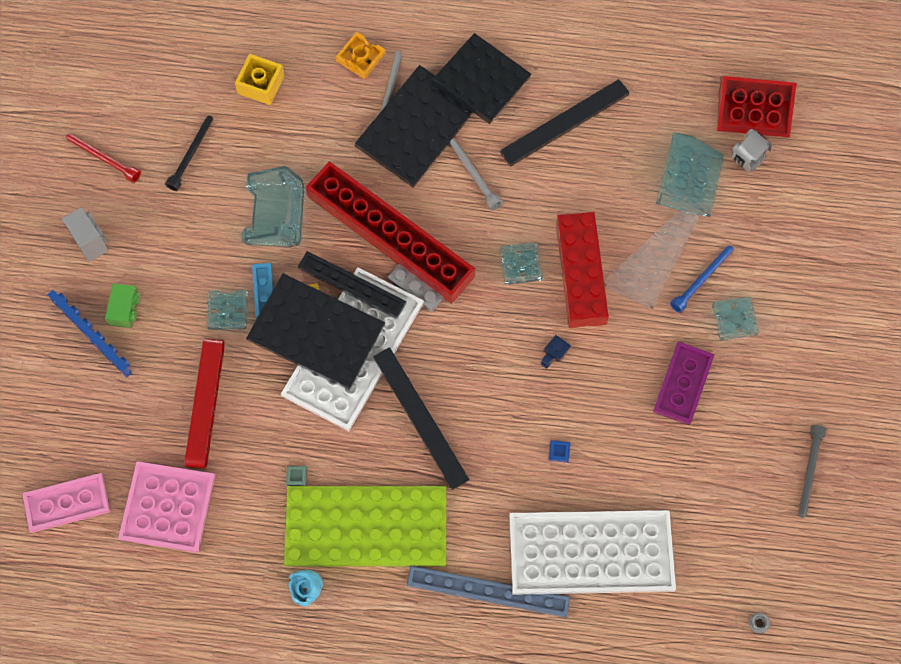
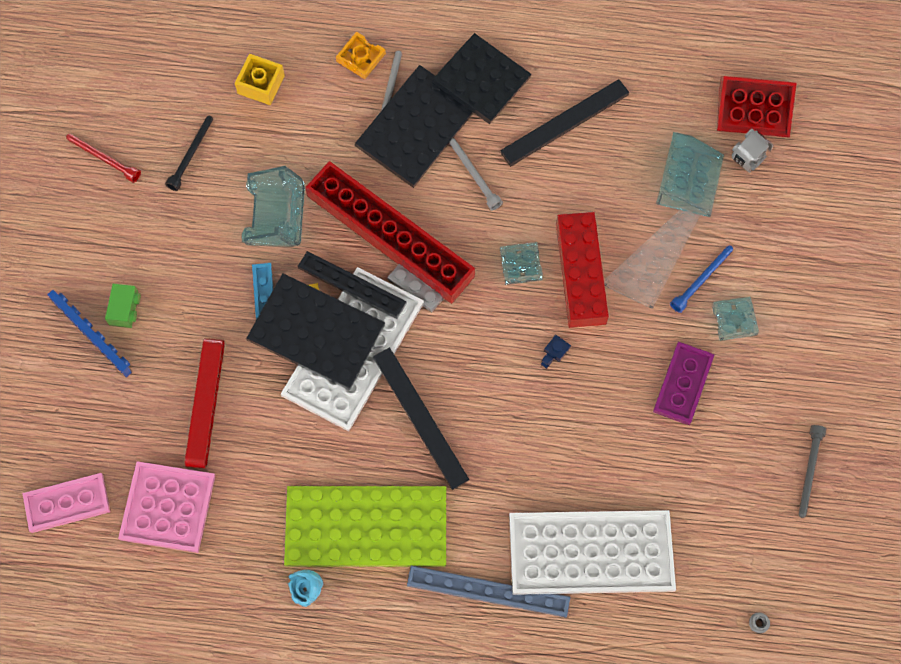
(86, 233): light grey brick -> none
(227, 305): clear light blue brick -> none
(296, 476): sand green tile -> none
(559, 451): blue tile -> none

